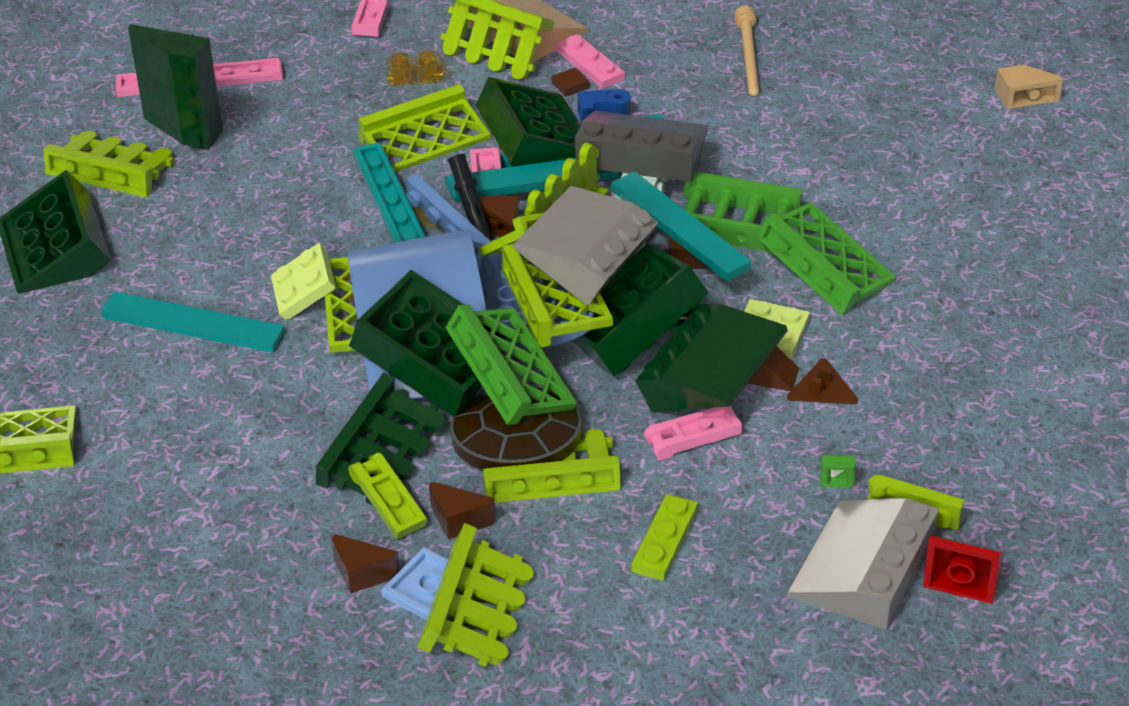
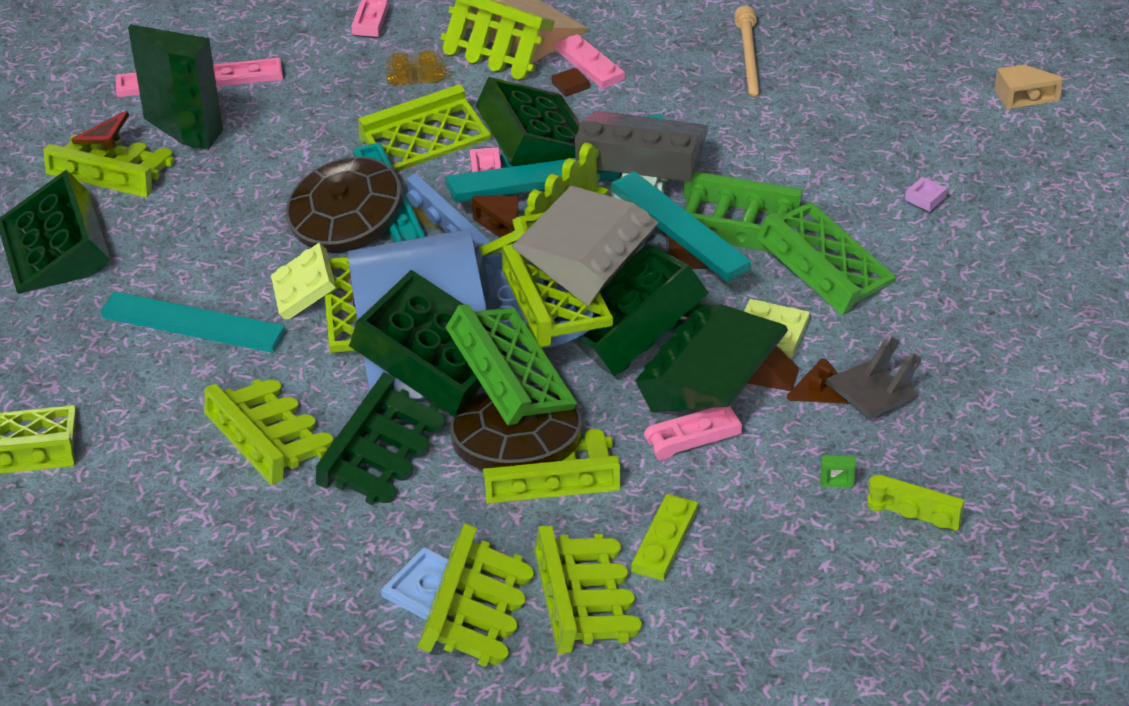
(104, 133): none -> reddish brown piece
(251, 436): none -> lime fence
(345, 204): none -> dark brown dish
(363, 563): reddish brown slope -> none
(388, 495): lime plate -> none
(458, 506): reddish brown slope -> none
(468, 193): black pin -> none
(563, 602): none -> lime fence
(603, 100): blue leg -> none
(867, 558): light grey slope -> none
(871, 387): none -> flat silver plate
(926, 194): none -> lavender plate
(962, 569): red slope -> none

